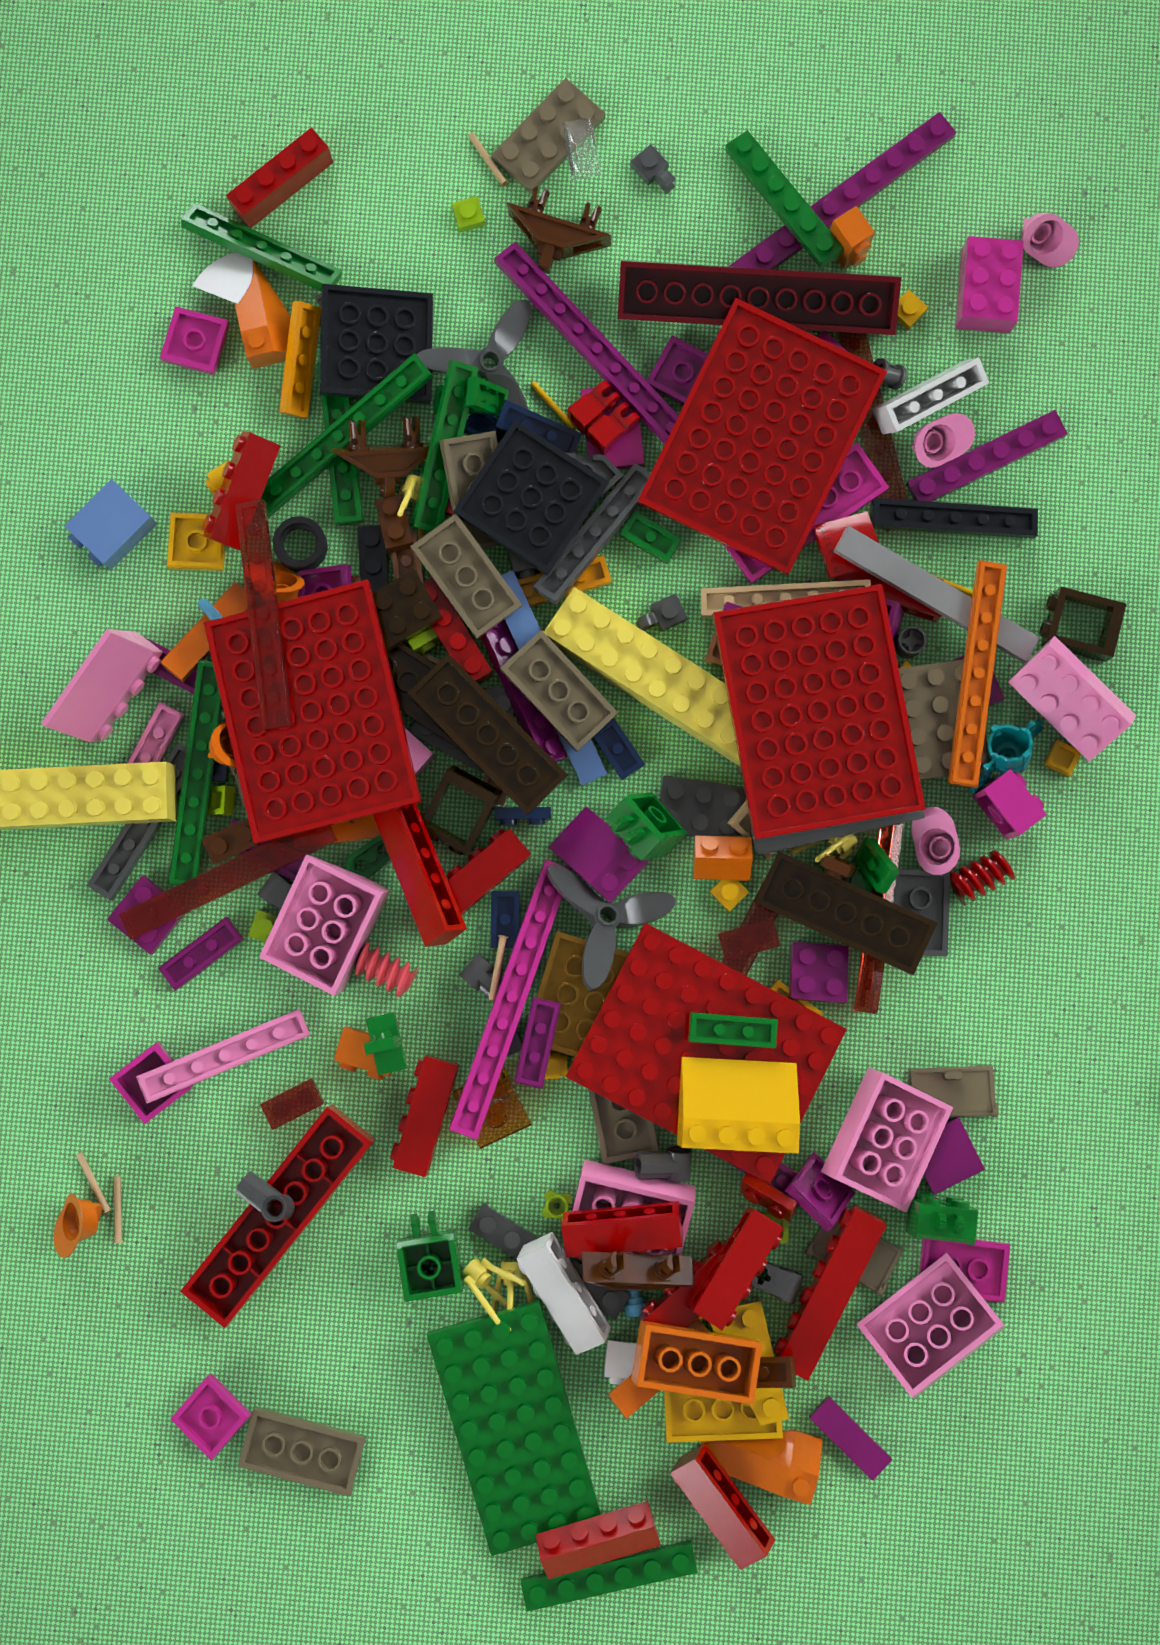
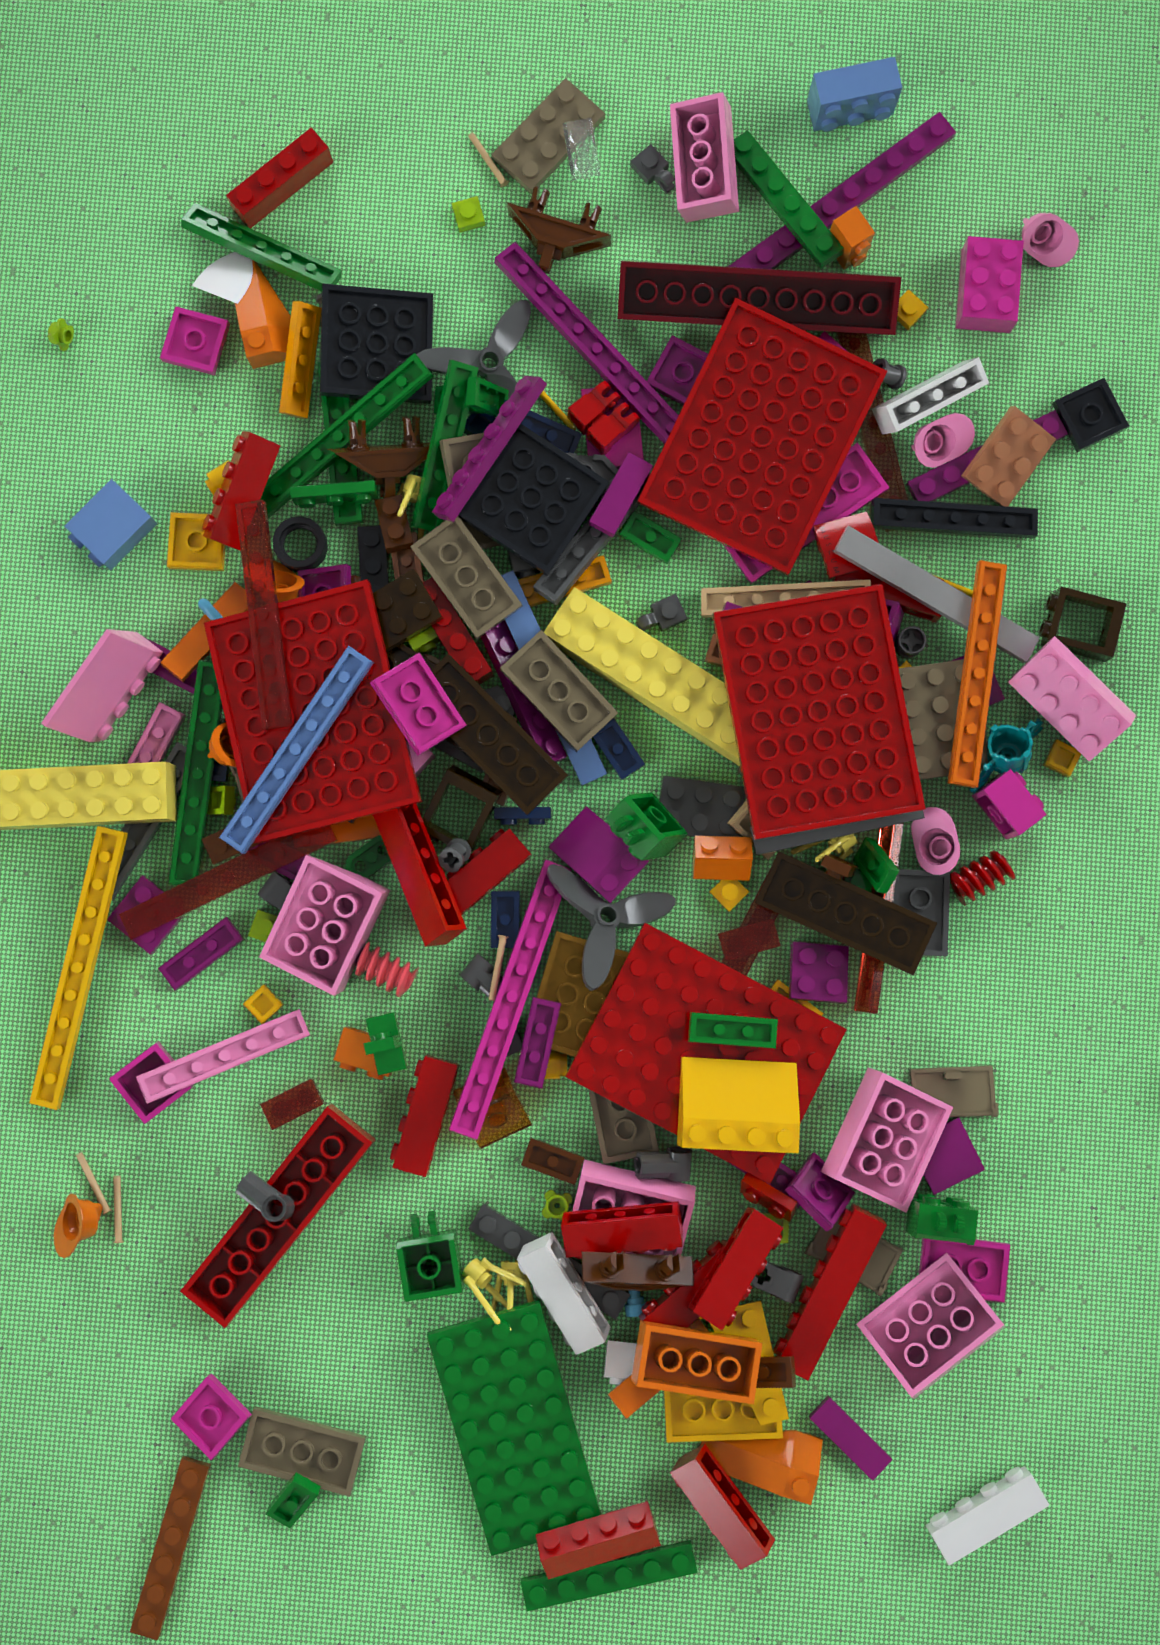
(60, 334): none -> lime plate
(78, 967): none -> yellow plate
(170, 1548): none -> dark orange plate
(263, 1004): none -> yellow tile
(293, 1500): none -> green plate
(296, 750): none -> medium blue tile
(334, 493): none -> green plate
(418, 704): none -> dark pink tile
(454, 849): none -> dark grey bush
(491, 445): none -> magenta plate
(552, 1161): none -> reddish brown plate
(620, 495): none -> magenta tile
(704, 157): none -> bright pink brick
(854, 94): none -> medium blue brick
(986, 1514): none -> white brick
(1008, 457): none -> nougat plate
(1090, 415): none -> black plate

